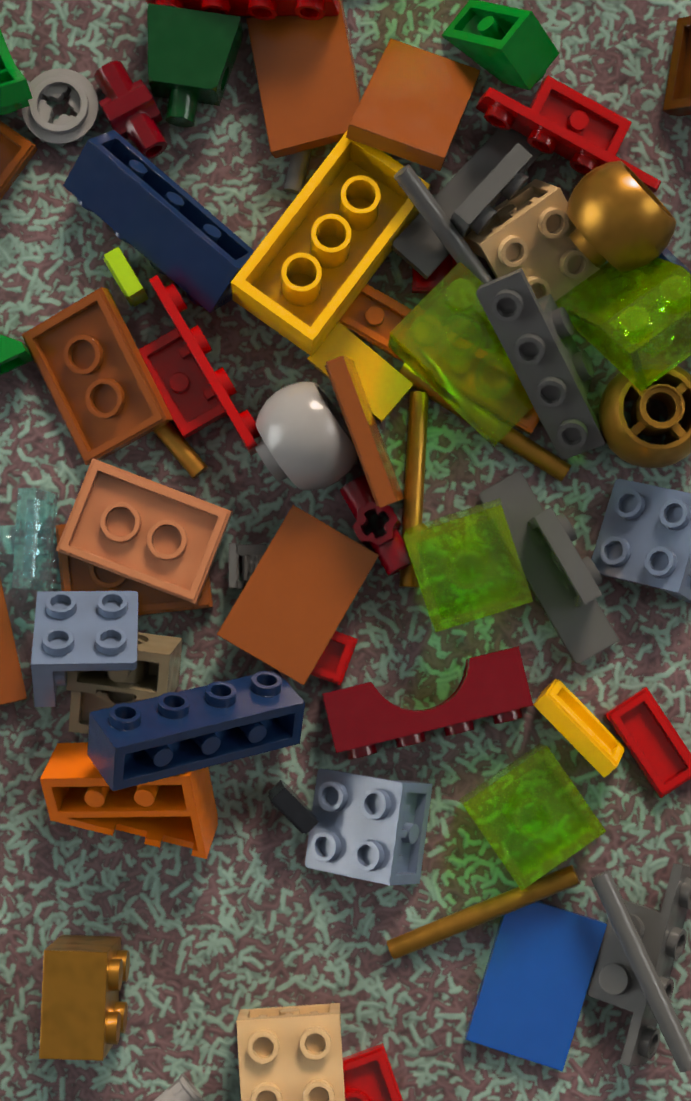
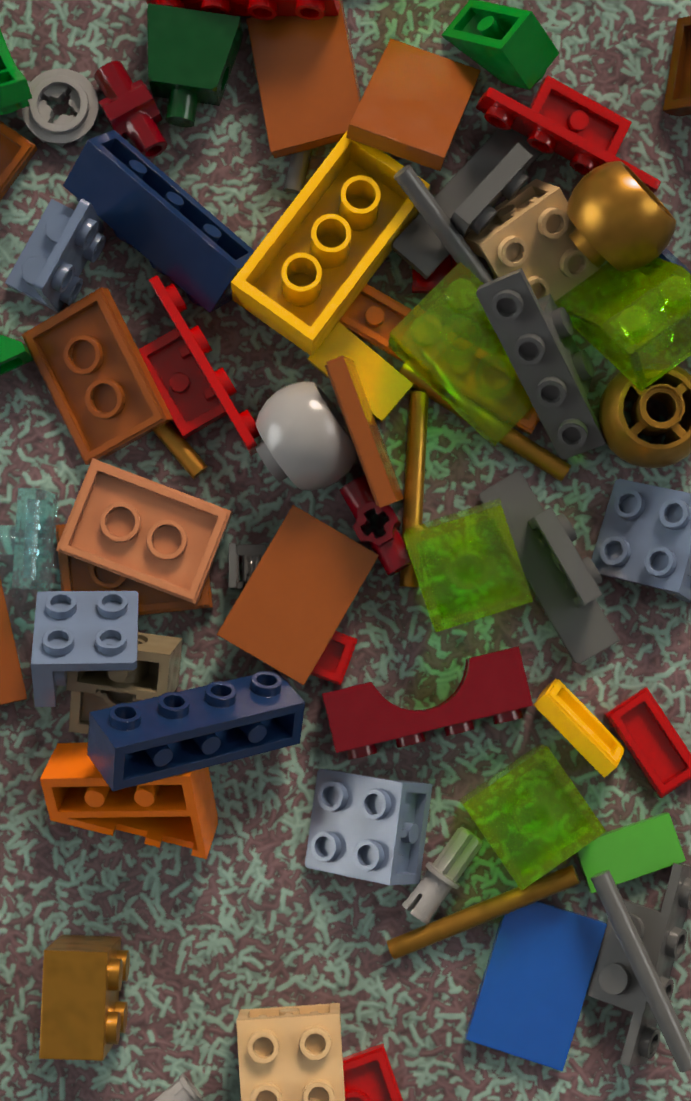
(57, 254): none -> sand blue bracket
(125, 277): lime tile -> none
(292, 807): black tile -> none
(443, 875): none -> light grey axle
(632, 850): none -> bright green tile

